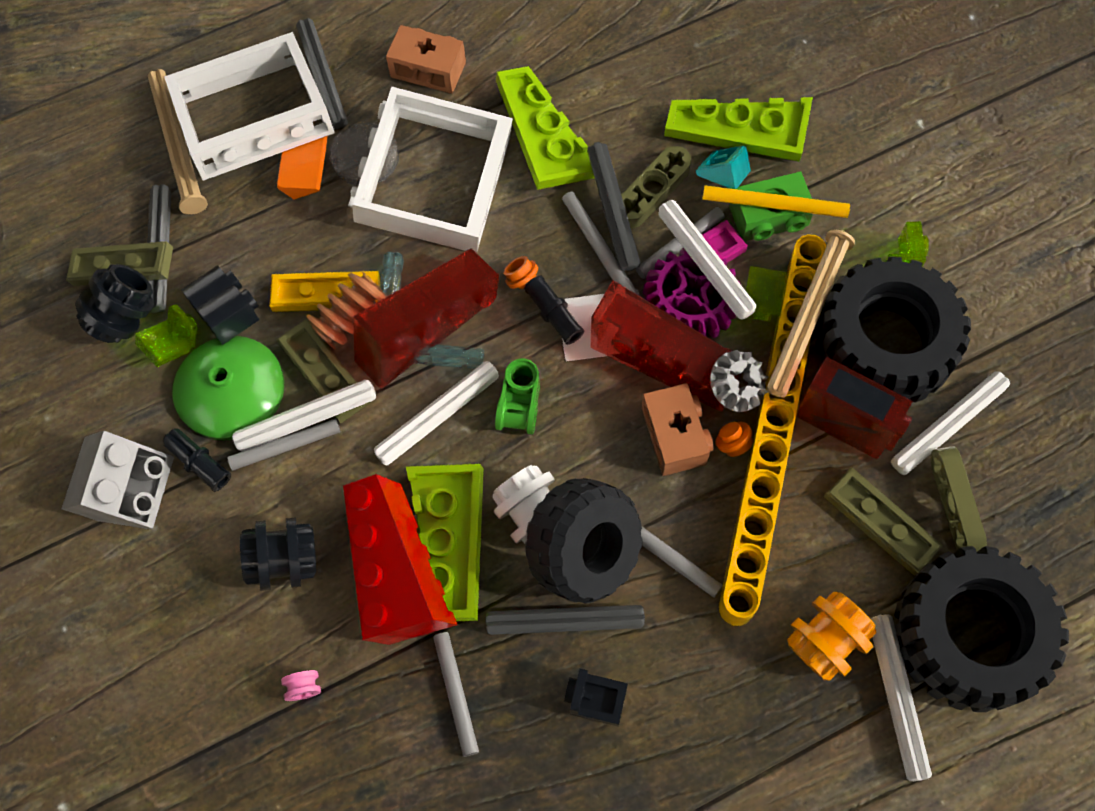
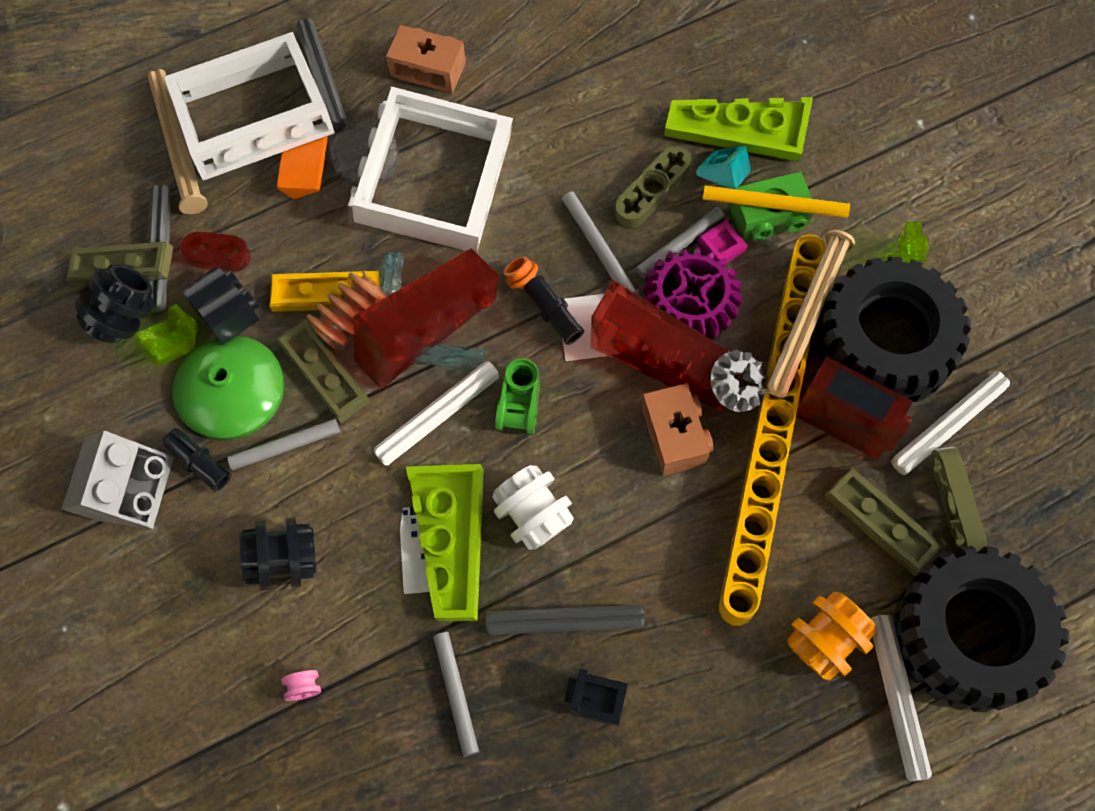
(216, 249): none -> clear red beam
(304, 415): white axle -> none
(391, 565): red wedge -> none
(543, 132): lime wing -> none
(583, 540): black tyre -> none
(613, 207): dark grey axle -> none
(680, 563): light grey bar -> none
(707, 259): white axle -> none
(734, 438): orange plate -> none
(766, 290): clear neon green bracket -> none

